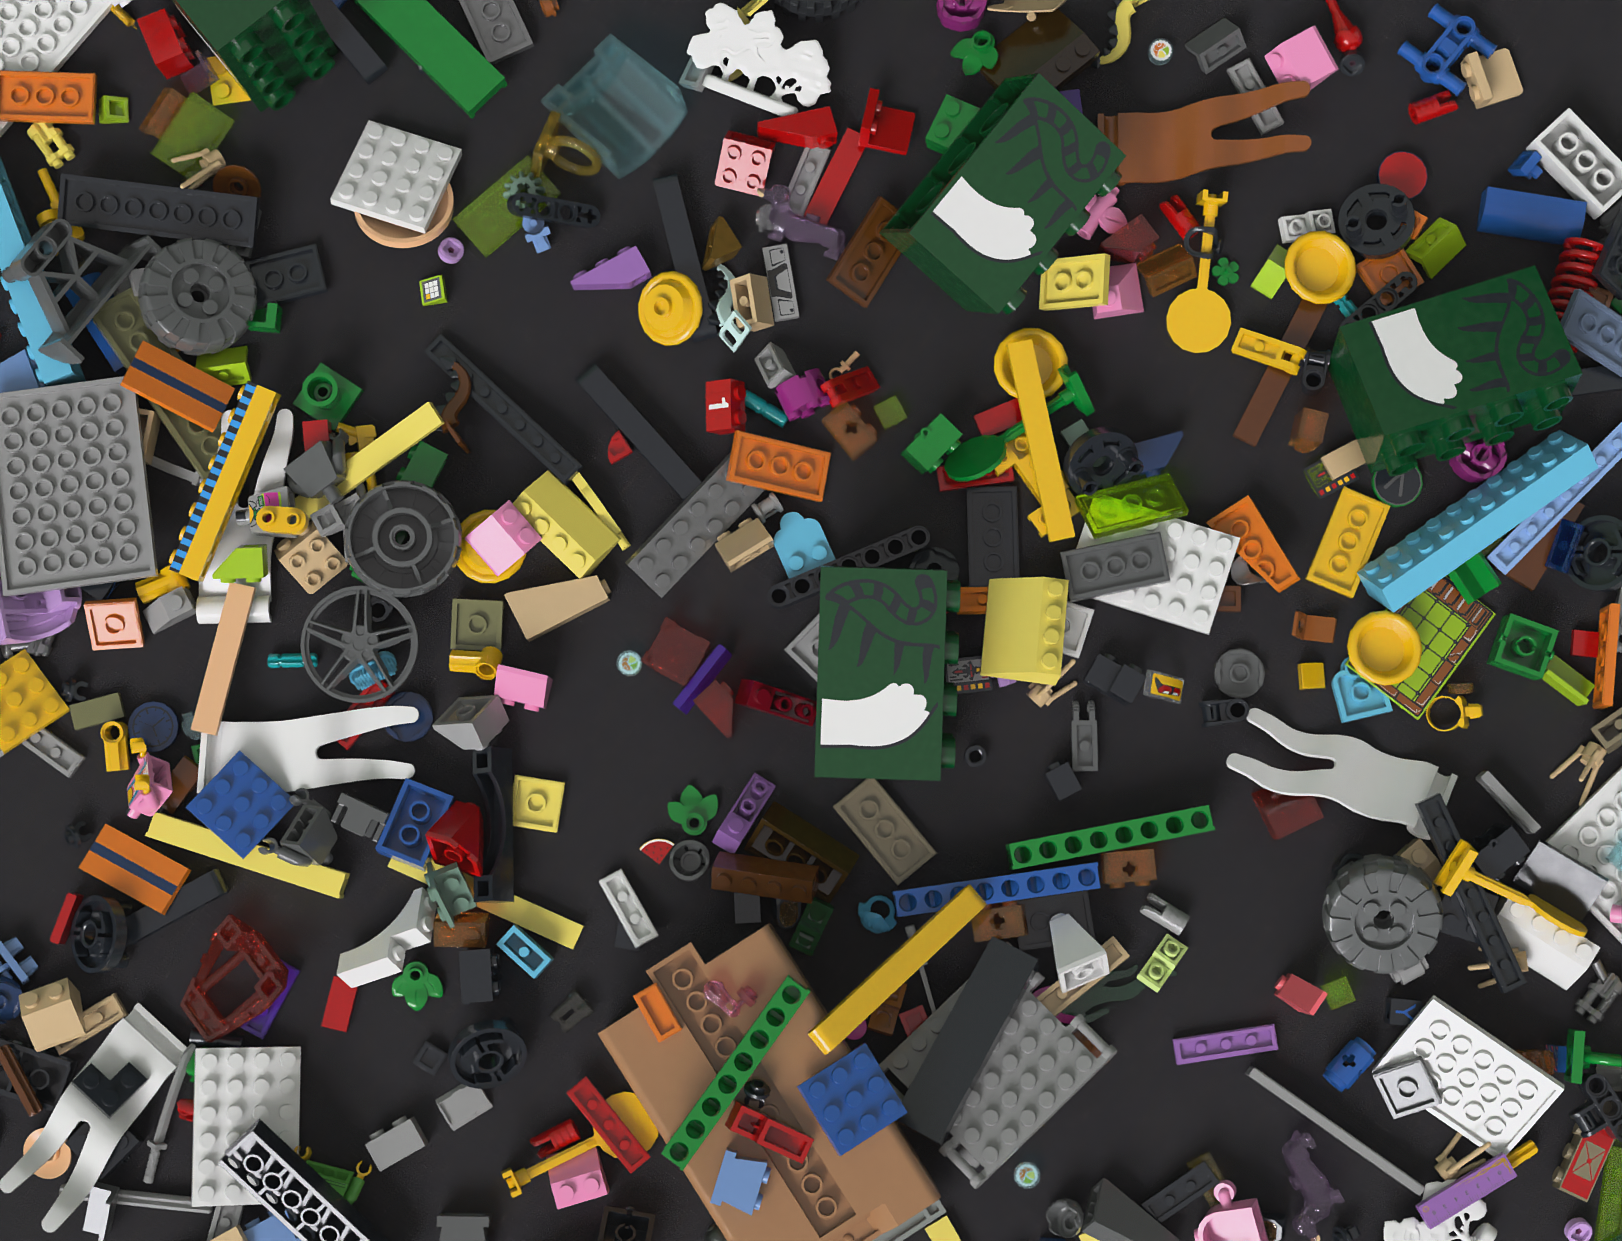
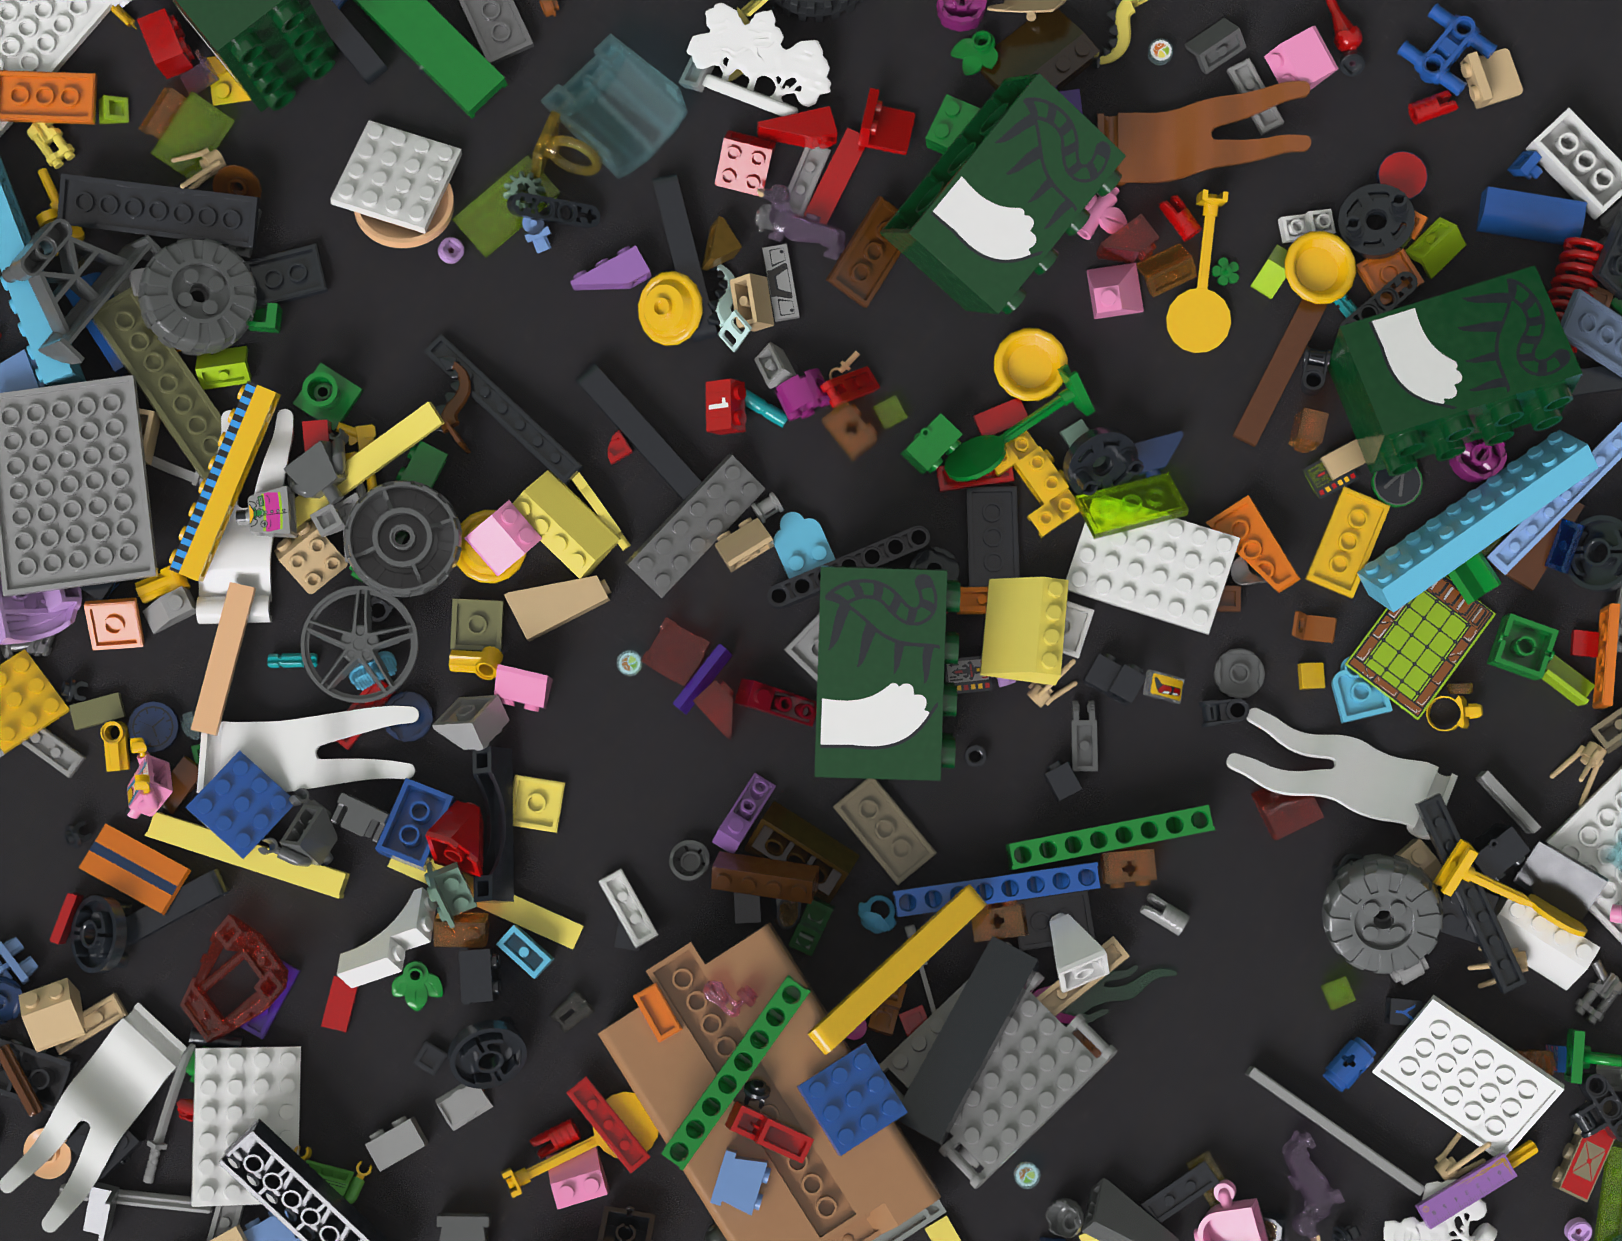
(106, 1093): black plate -> none
(177, 386): orange tile -> none
(244, 562): lime slope -> none
(281, 520): yellow plate -> none
(433, 290): slope -> none
(657, 849): red tile -> none
(693, 806): green plate -> none
(778, 466): orange tile -> none
(1040, 440): yellow tile -> none
(1075, 283): light yellow plate -> none
(1115, 567): dark grey tile -> none
(1162, 963): yellowish green slope -> none
(1218, 242): black piece -> none
(1225, 1044): medium lavender tile -> none
(1268, 350): yellow plate -> none
(1299, 994): coral slope -> none
(1384, 647): yellow piece -> none
(1407, 1087): tile -> none

